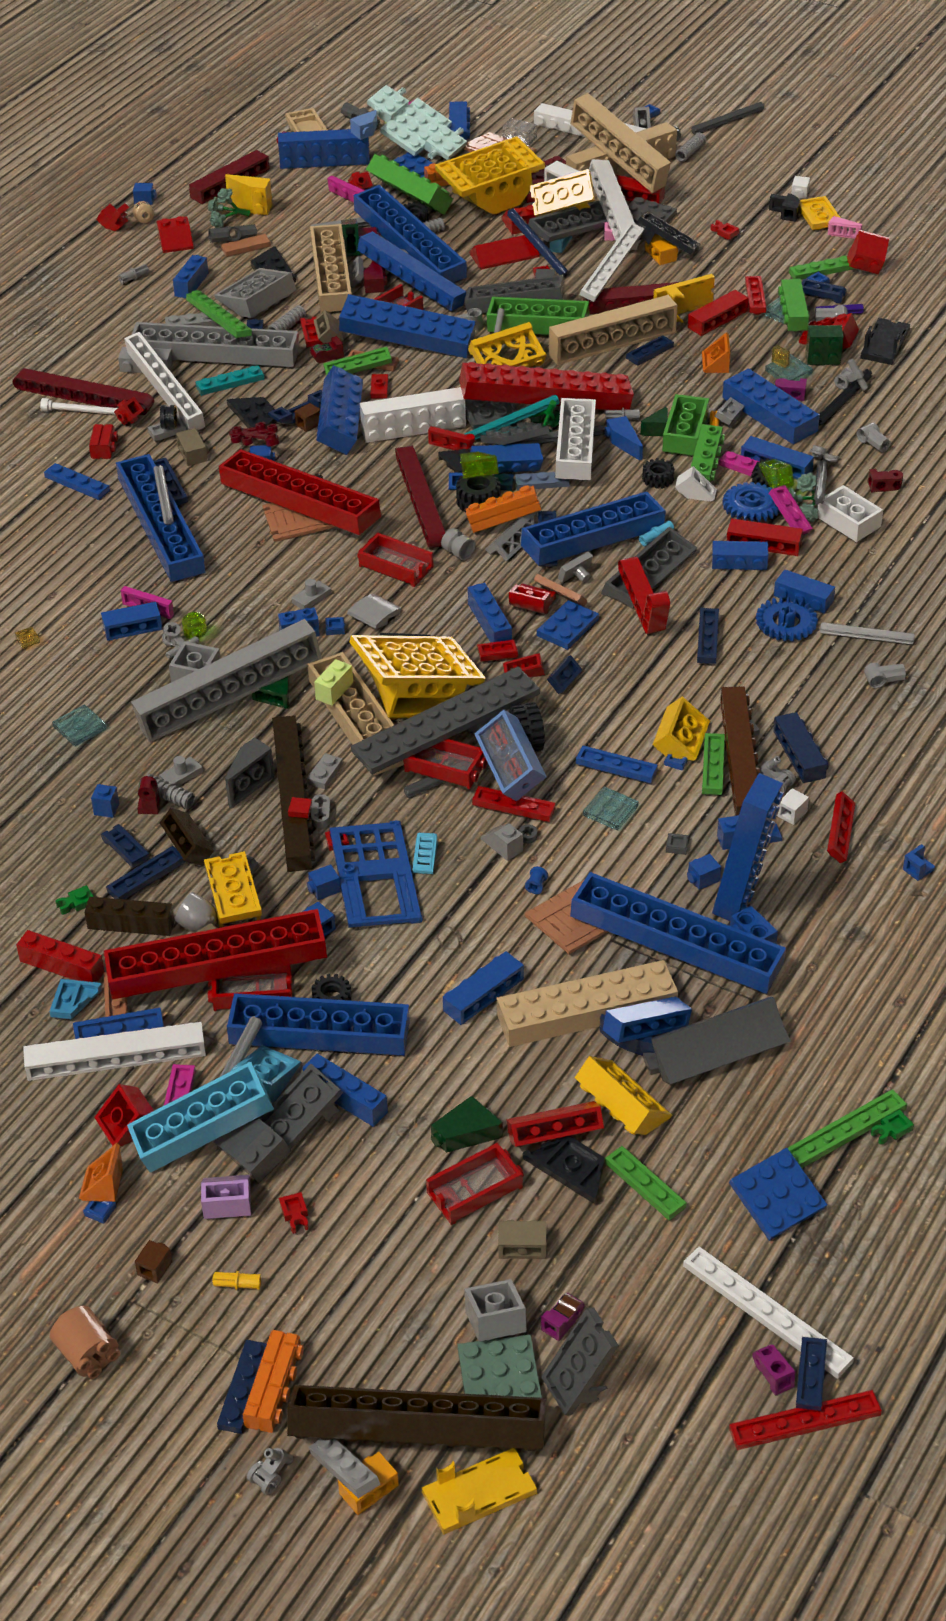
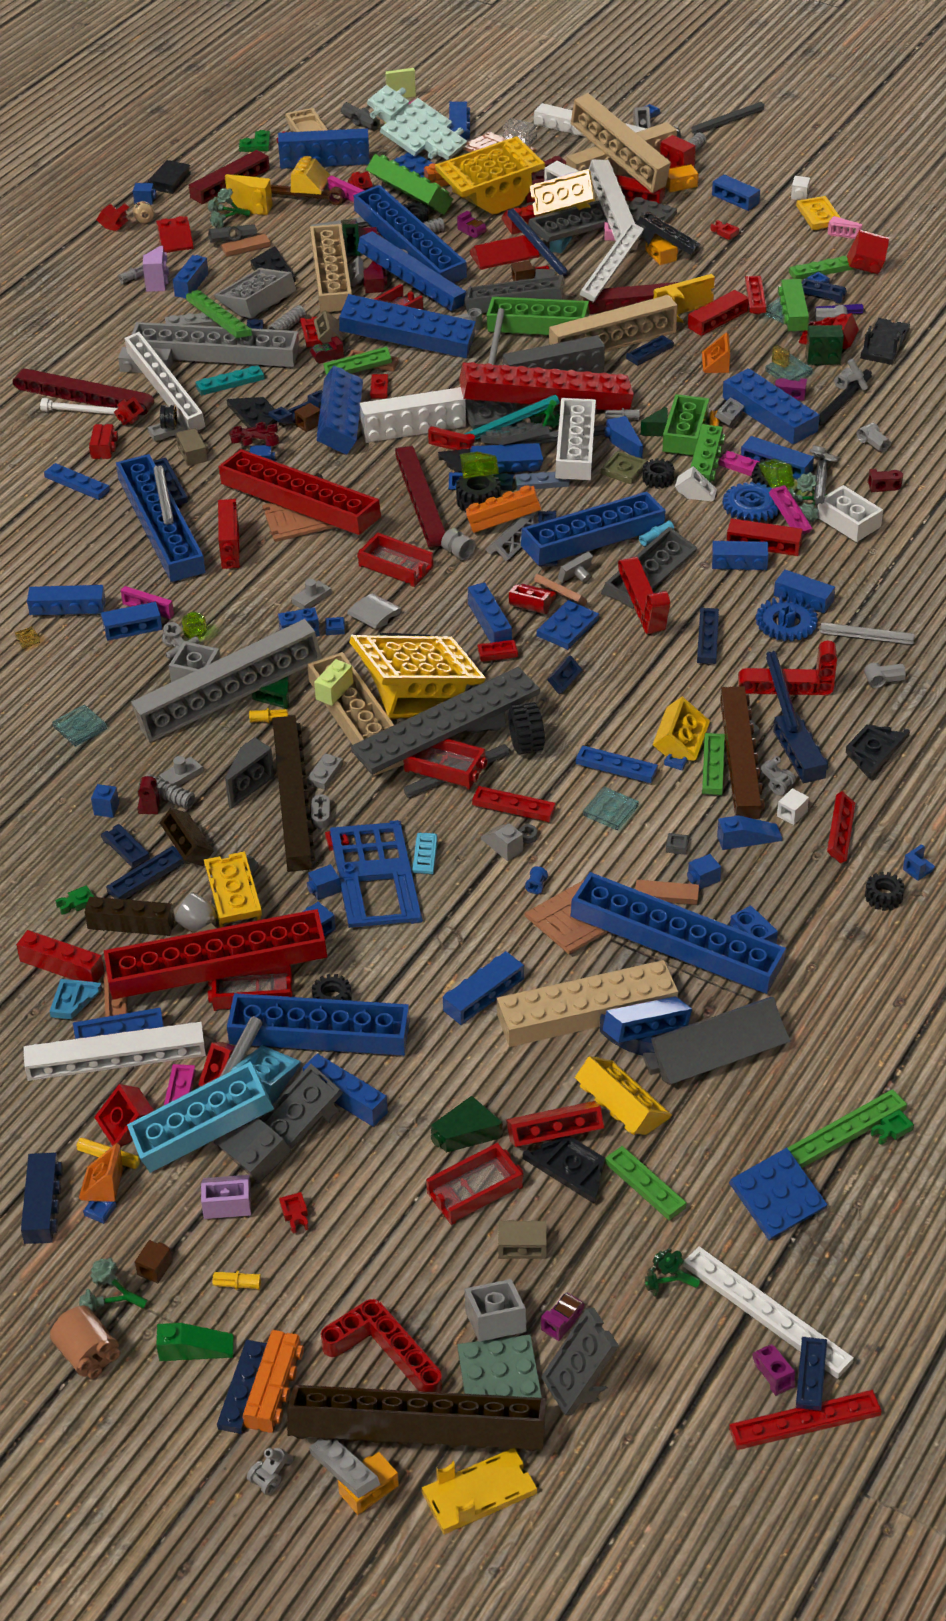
(41, 1198): none -> dark blue brick
(66, 600): none -> blue brick
(97, 1149): none -> yellow axle
(103, 1273): none -> sand green plant
(155, 270): none -> lavender slope
(170, 176): none -> black piece
(192, 1342): none -> green slope
(215, 1062): none -> red slope
(228, 533): none -> red door
(260, 142): none -> green plate
(266, 715): none -> yellow axle
(286, 190): none -> reddish brown piece
(300, 807): red tile -> none
(308, 176): none -> yellow slope
(364, 125): medium blue slope -> none
(389, 1341): none -> red beam
(402, 78): none -> yellowish green tile
(470, 225): none -> magenta leg
(510, 755): brick -> none
(518, 334): yellow fence -> none
(522, 270): none -> reddish brown brick
(530, 665): red slope -> none
(575, 355): none -> dark grey brick
(623, 467): none -> olive tile
(668, 1264): none -> dark green plant
(669, 891): none -> nougat tile
(678, 151): none -> red brick
(682, 178): none -> light orange brick
(736, 192): none -> blue brick
(748, 846): blue brick -> none
(782, 691): none -> dark blue axle
(787, 205): black brick -> none
(798, 681): none -> red beam
(874, 747): none -> black wing
(886, 882): none -> black tyre

